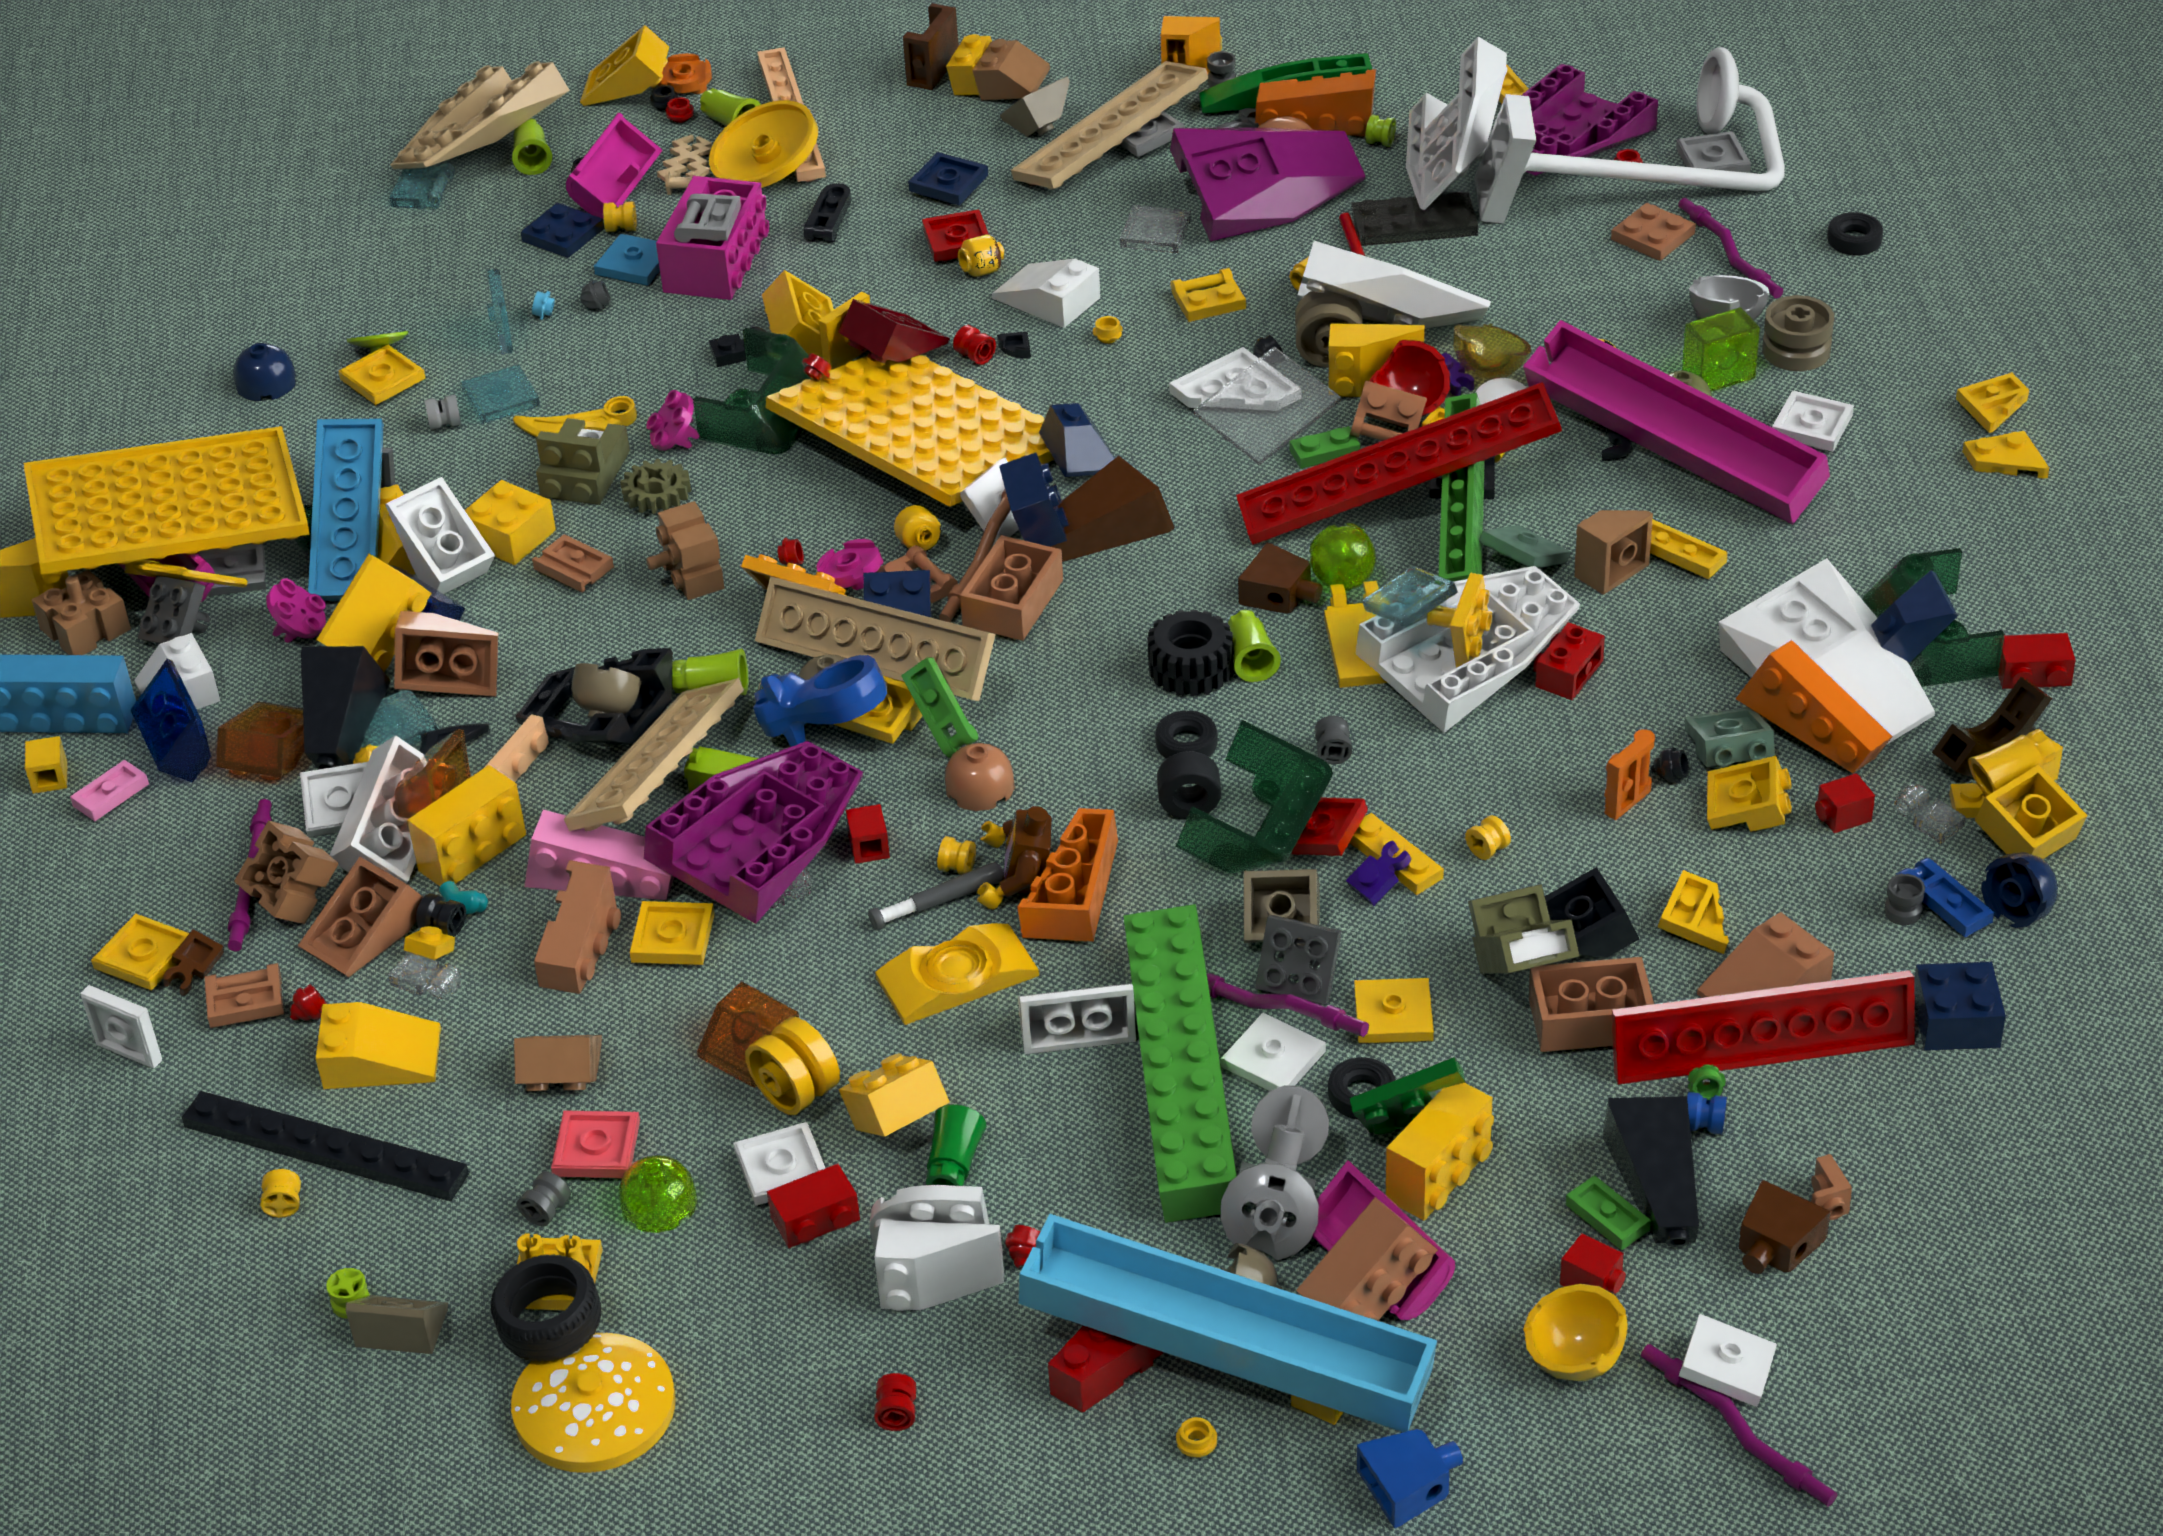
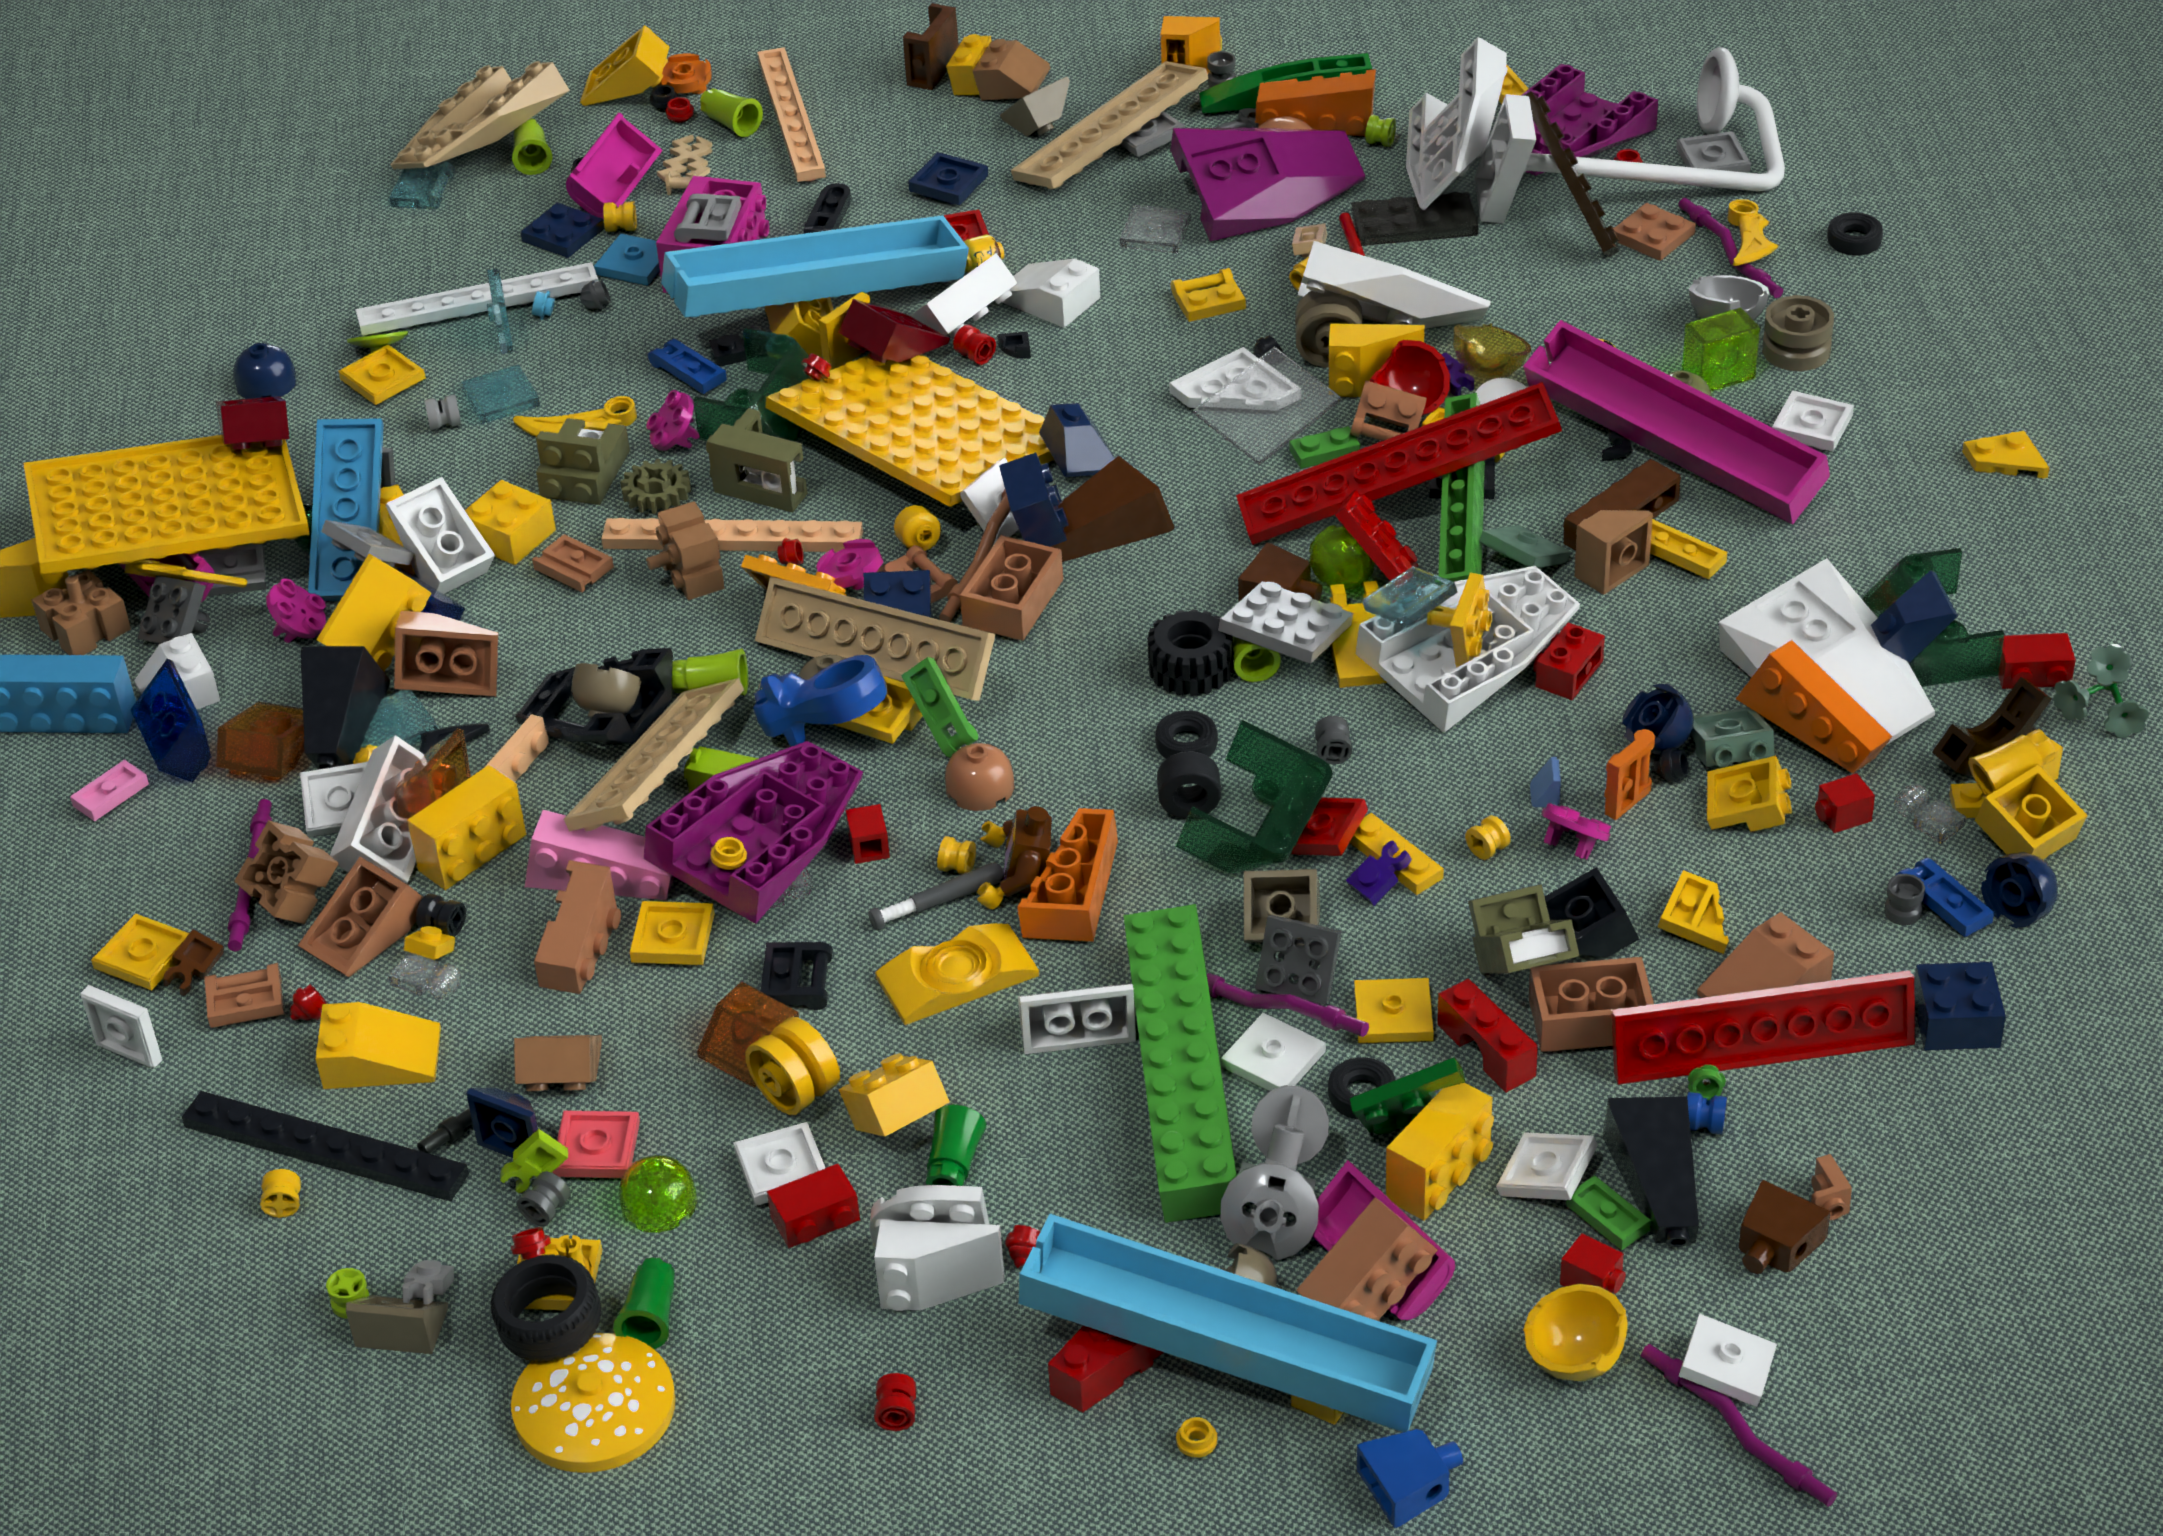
(46, 764): yellow brick -> none
(253, 421): none -> dark red slope
(366, 541): none -> light grey plate
(427, 1279): none -> light grey plate
(447, 1131): none -> pearl dark grey bar
(471, 899): teal arm -> none
(472, 299): none -> white plate
(500, 1119): none -> dark blue slope
(530, 1243): none -> red plate
(532, 1157): none -> lime plate
(647, 1304): none -> green plant
(688, 366): none -> blue plate
(728, 853): none -> yellow plate
(739, 534): none -> light nougat plate
(755, 464): none -> olive brick
(764, 143): yellow dish -> none
(784, 969): none -> black plate
(813, 266): none -> medium azure piece
(968, 297): none -> white slope
(1107, 329): yellow plate -> none
(1286, 621): none -> light grey plate
(1305, 237): none -> tan plate
(1375, 536): none -> red plate
(1506, 1050): none -> red arch
(1546, 785): none -> medium blue slope
(1547, 1166): none -> white plate
(1564, 819): none -> dark pink plate
(1577, 183): none -> dark brown plate
(1644, 489): none -> reddish brown brick
(1663, 713): none -> dark blue cylinder
(1751, 225): none -> yellow piece
(1993, 399): yellow wing -> none
(2109, 668): none -> sand green plant

